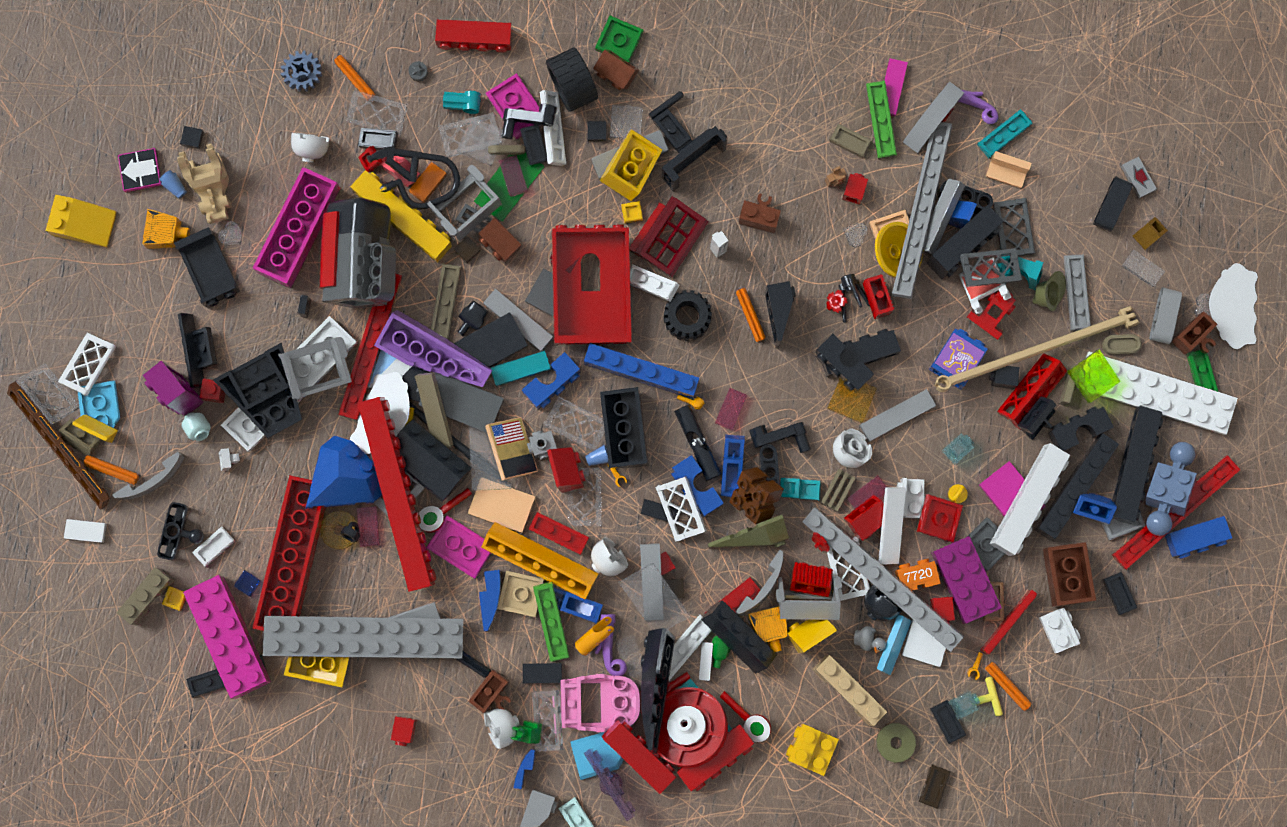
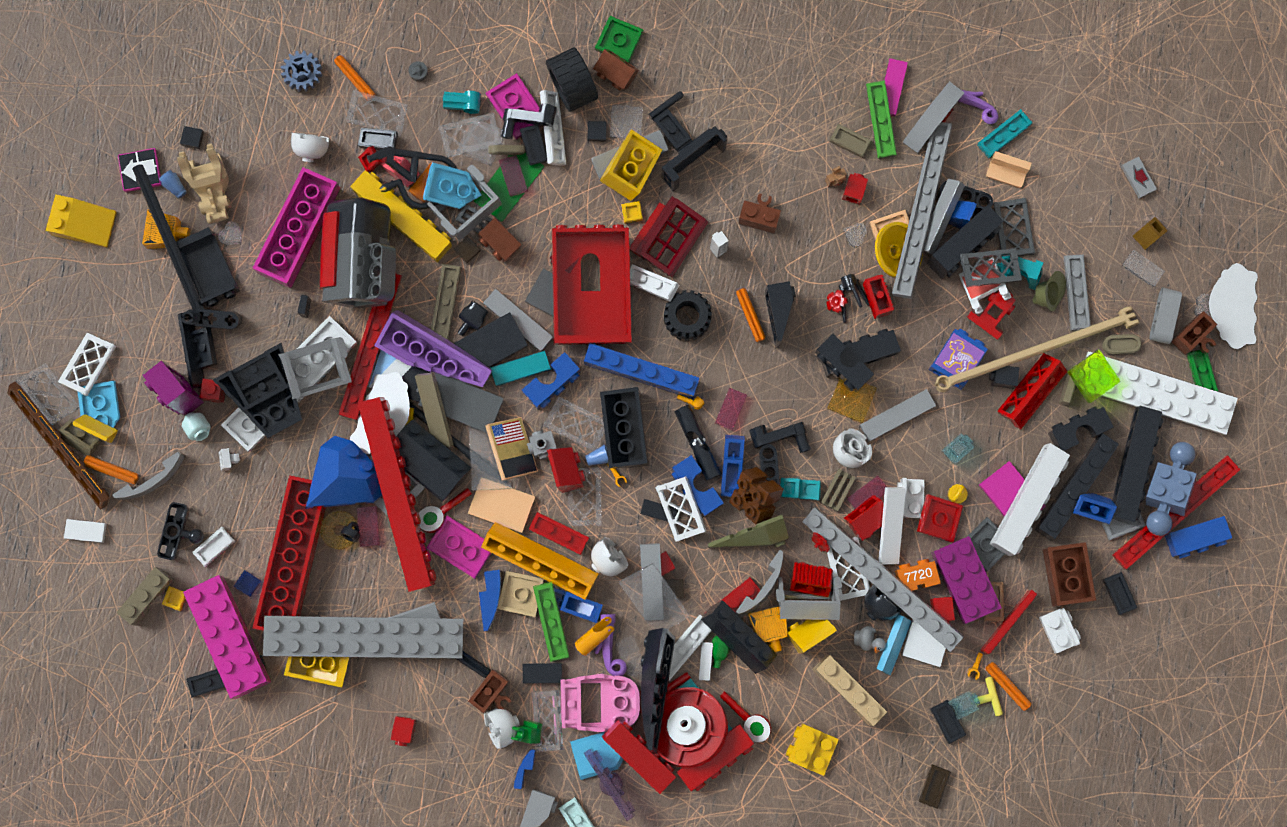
(168, 238): none -> black axle
(221, 322): none -> black beam
(450, 186): none -> medium azure tile
(473, 35): red brick -> none
(907, 745): olive tile -> none
(1038, 417): black panel -> none
(1113, 204): black beam -> none

